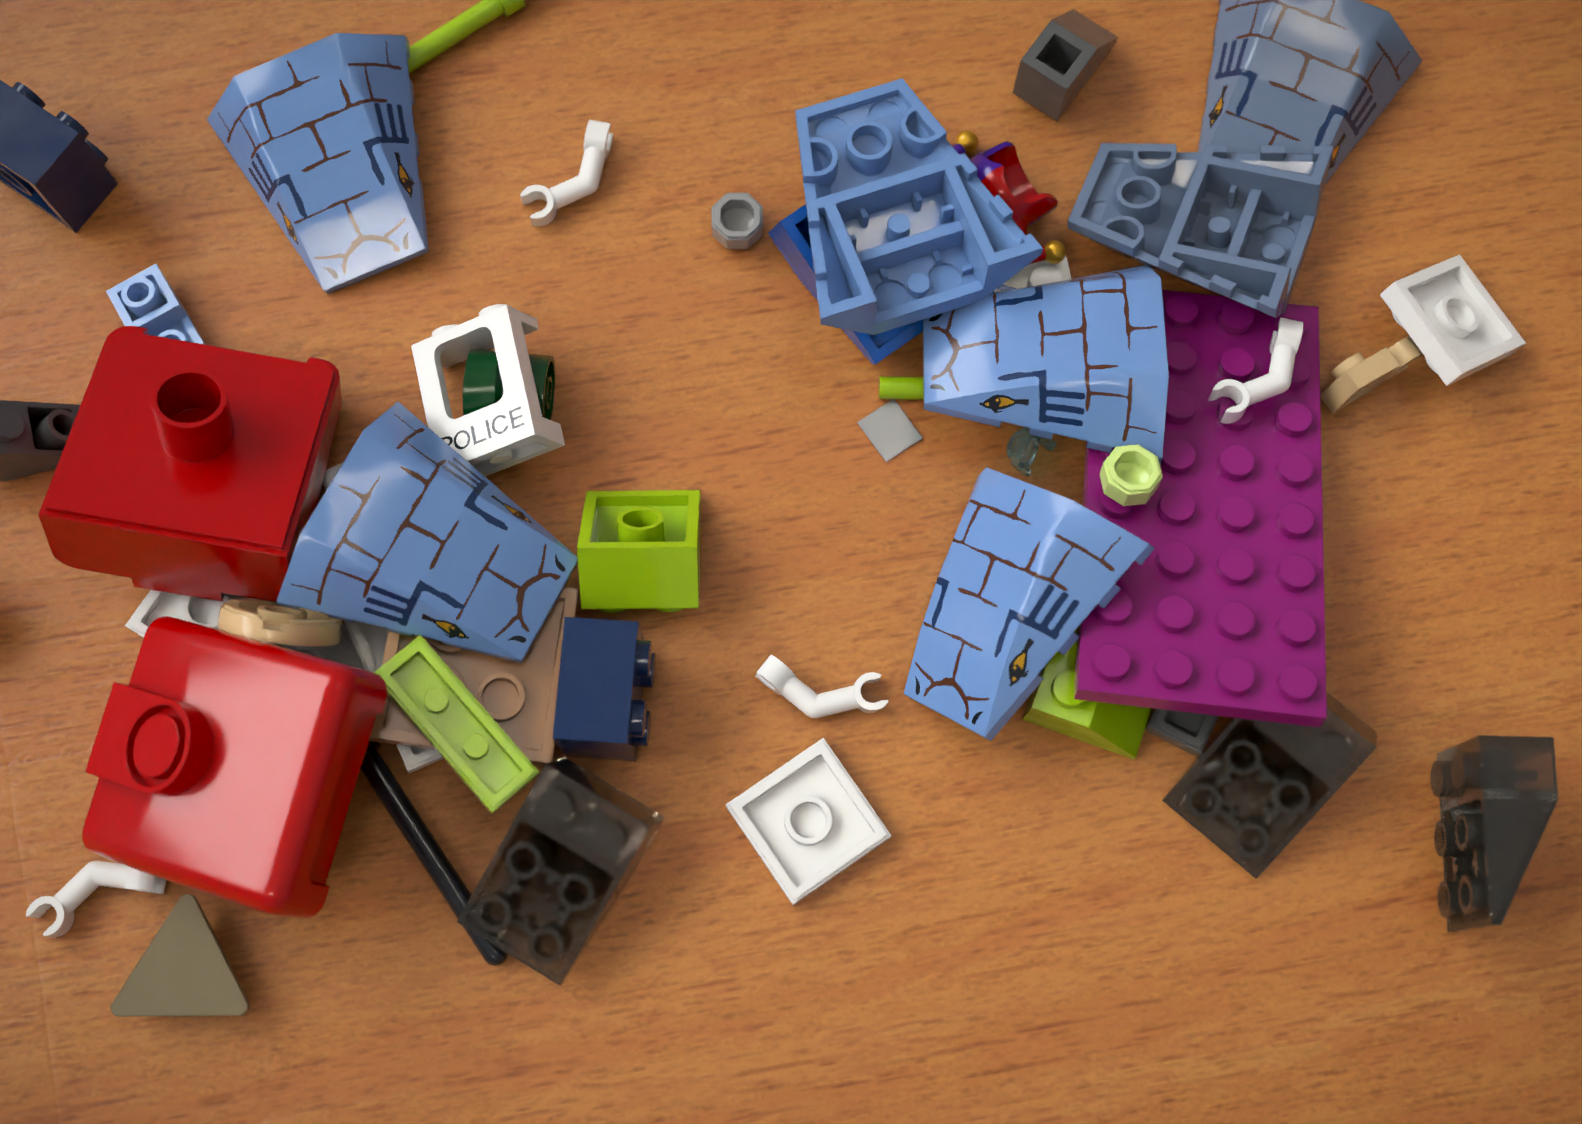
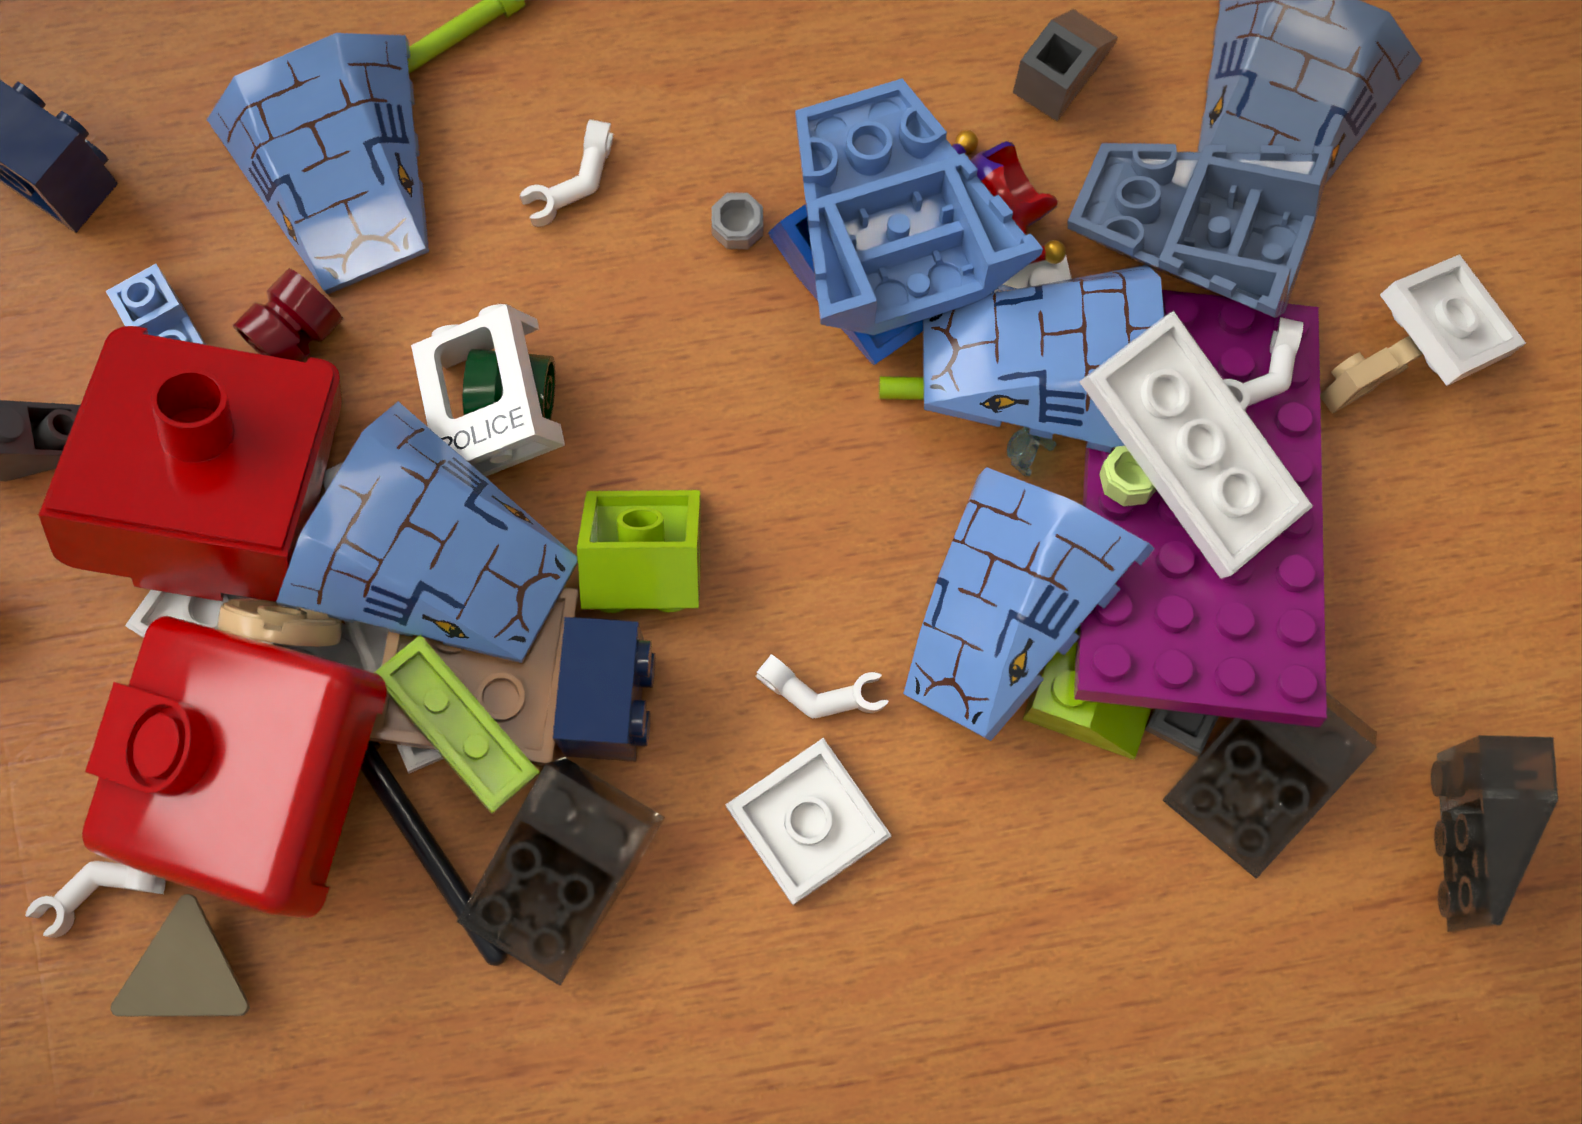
(289, 319): none -> dark red wheel
(889, 430): light grey sticker -> none
(1196, 445): none -> white tile

